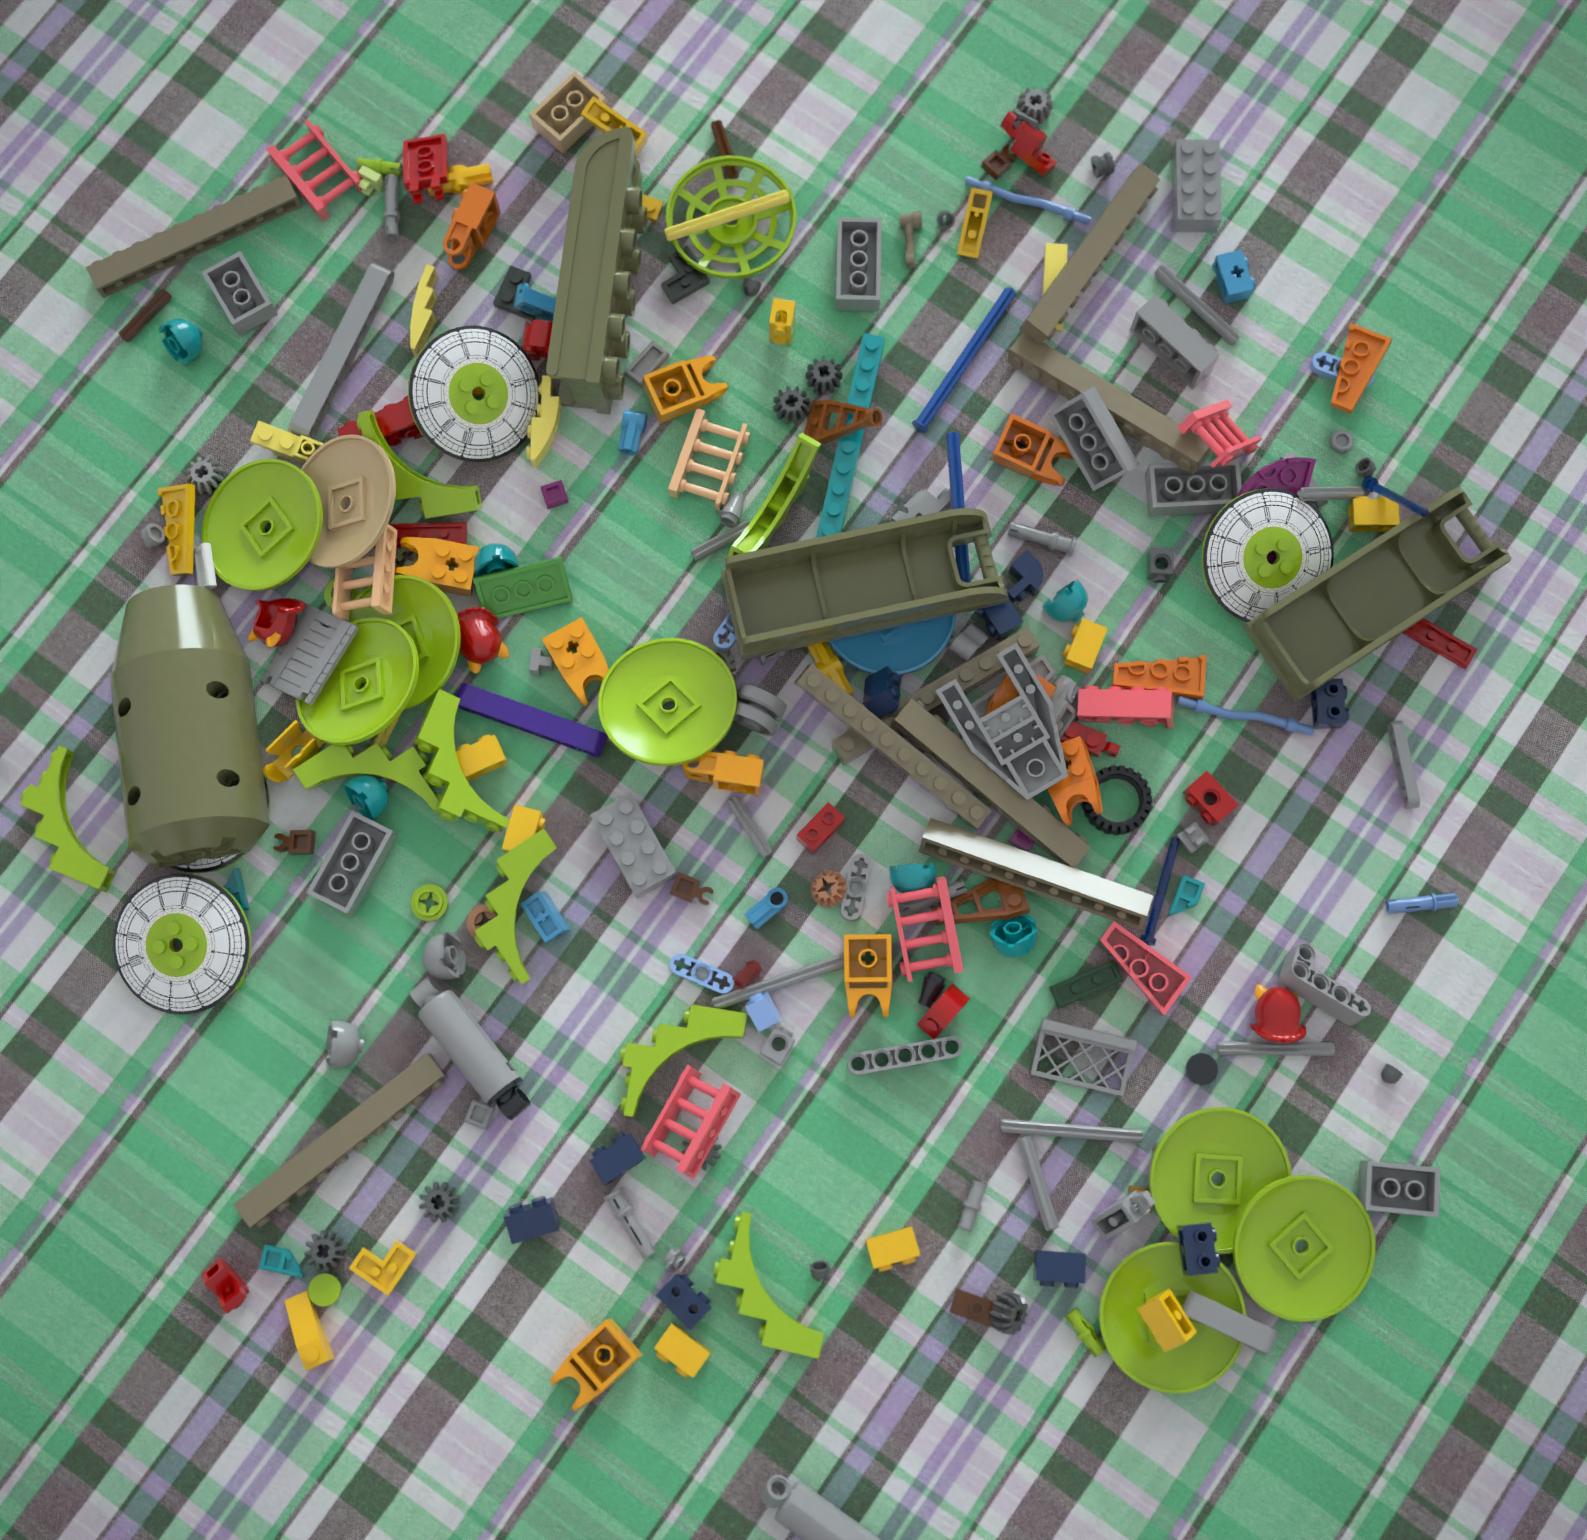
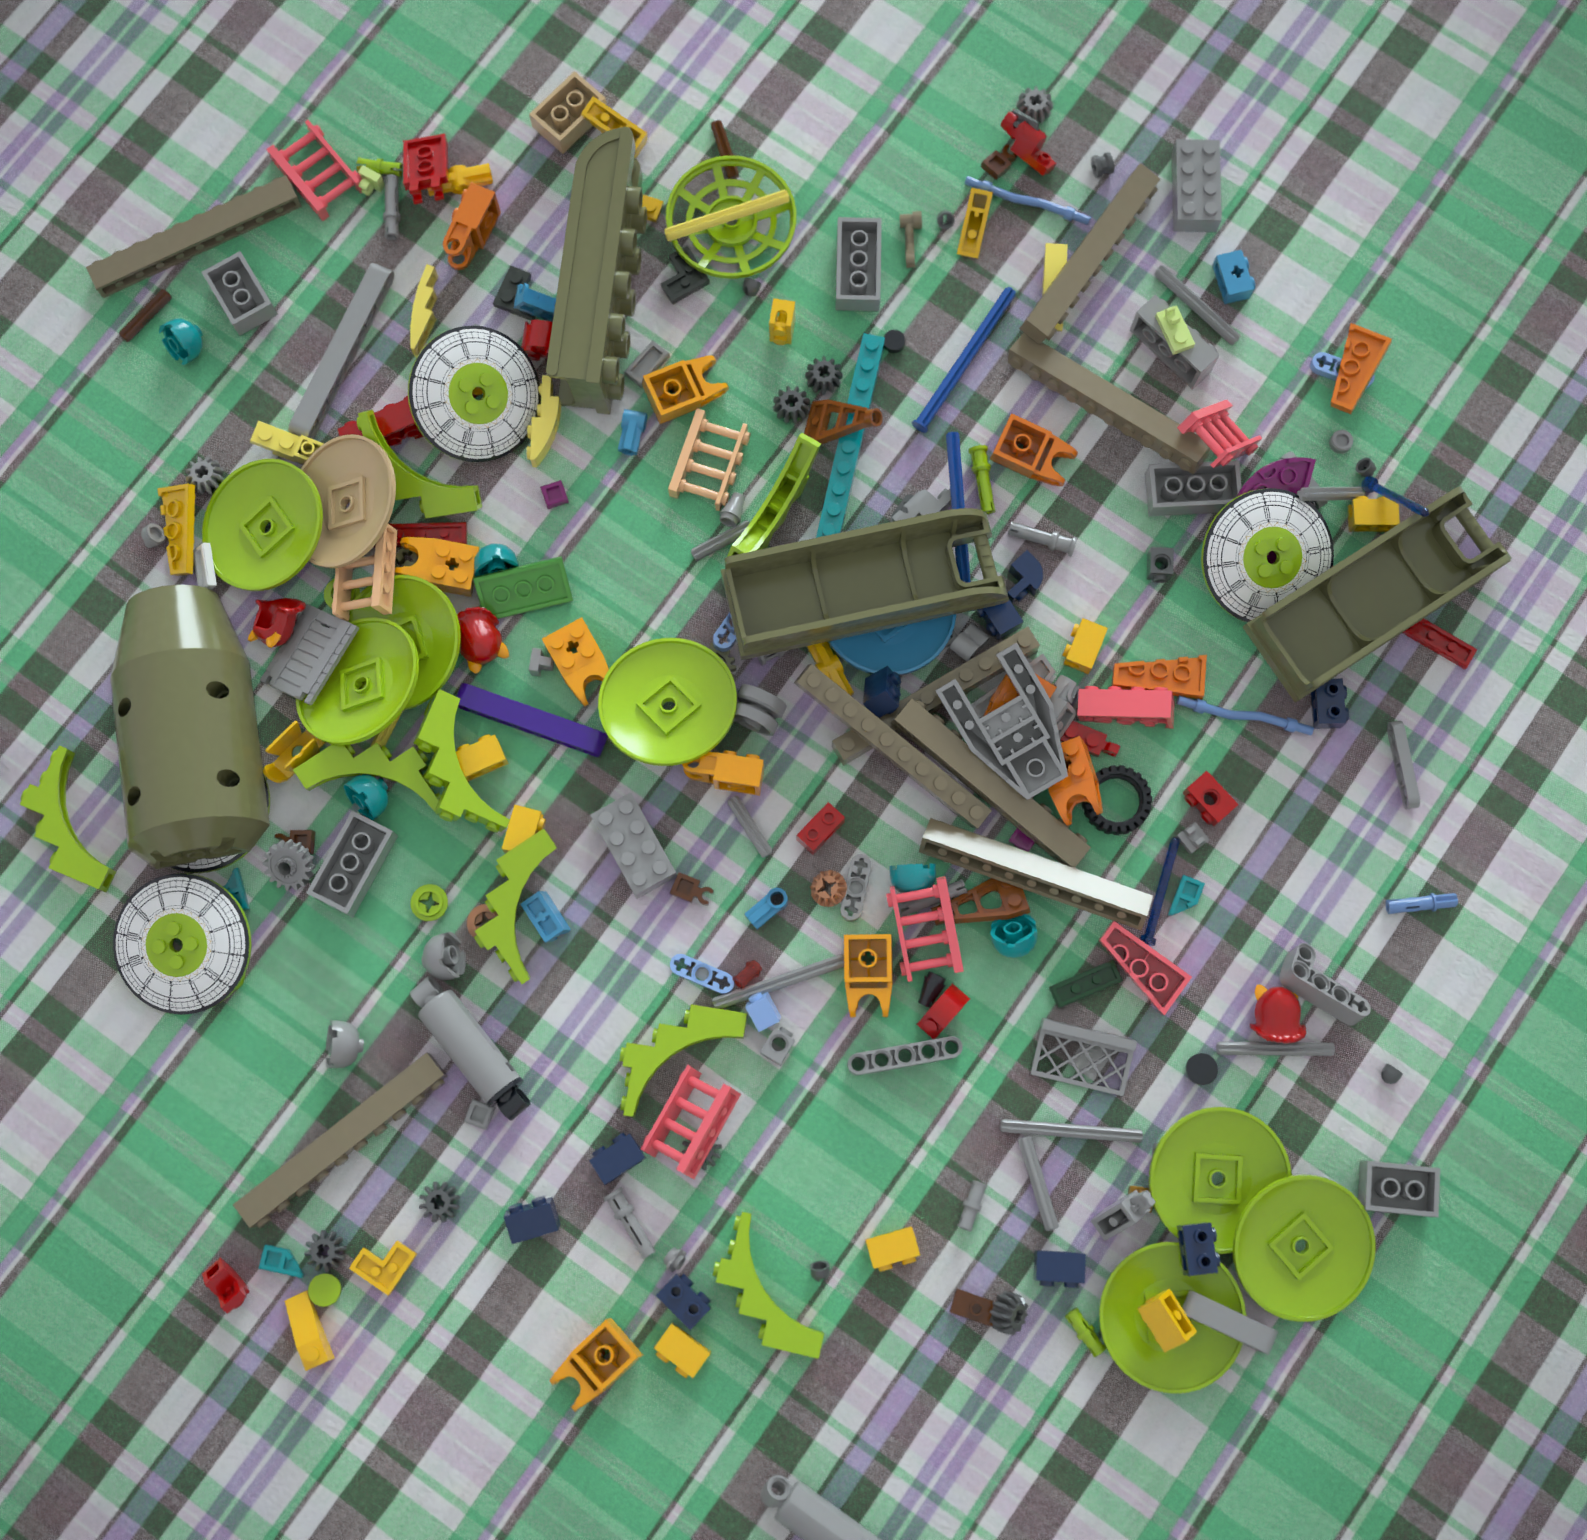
(289, 864): none -> light grey gear
(894, 341): none -> black tile
(981, 470): none -> lime pin
(1067, 603): teal cylinder -> none
(1093, 438): light grey brick -> none
(1175, 330): none -> yellowish green plate

